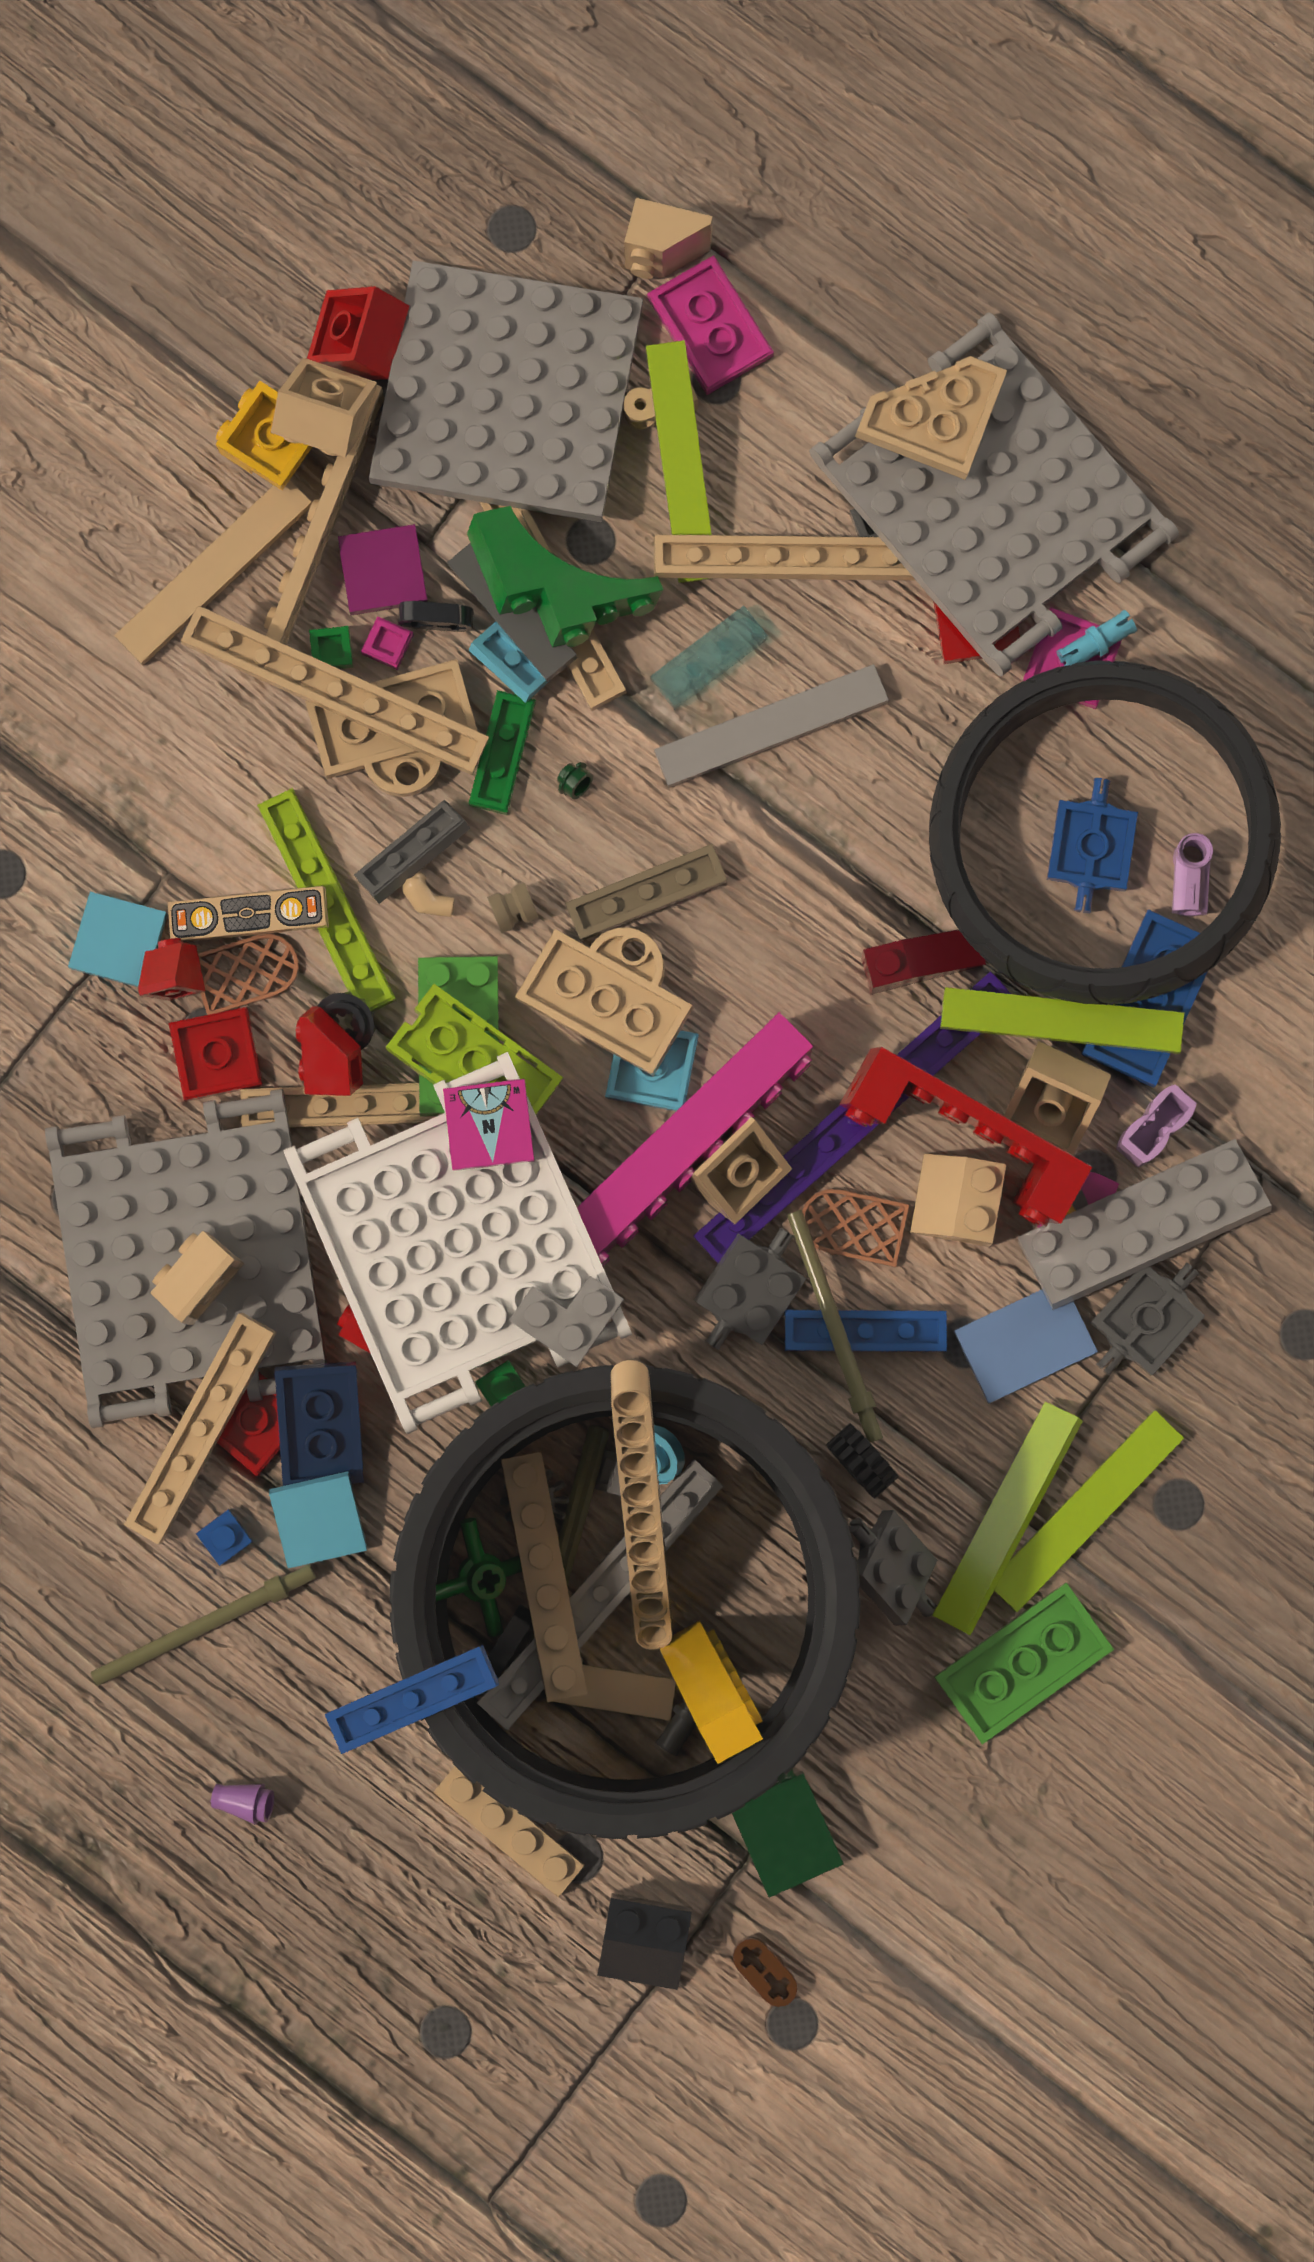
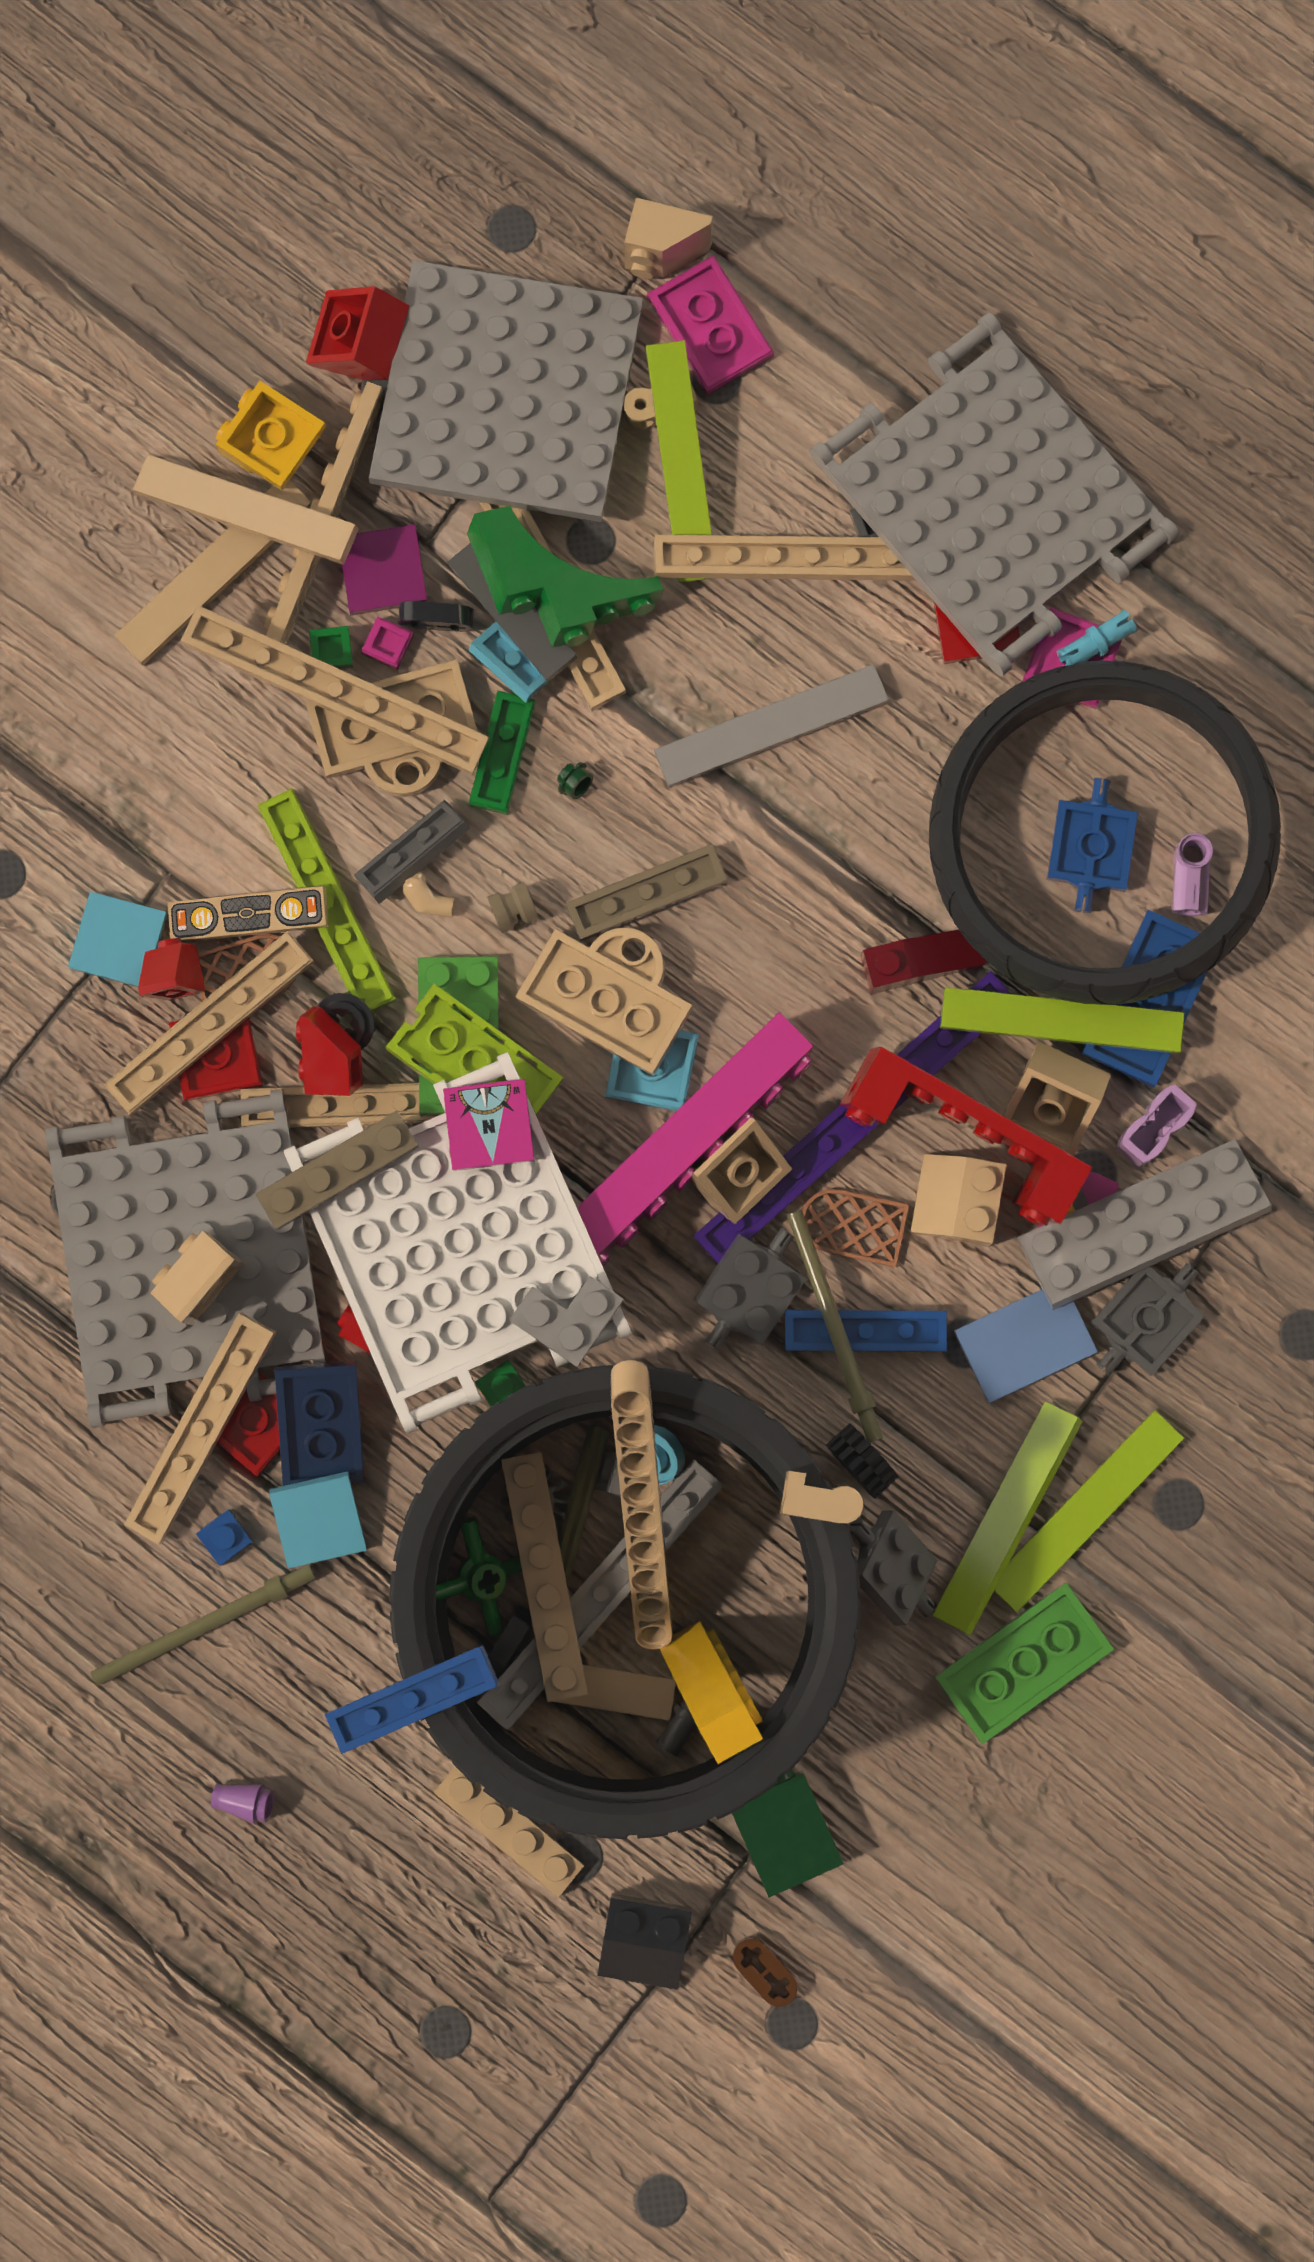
(209, 1023): none -> tan tile
(246, 509): none -> tan tile
(322, 407): tan slope -> none
(336, 1170): none -> dark tan plate
(709, 657): clear light blue plate -> none
(836, 1505): none -> tan leg
(936, 415): tan plate -> none

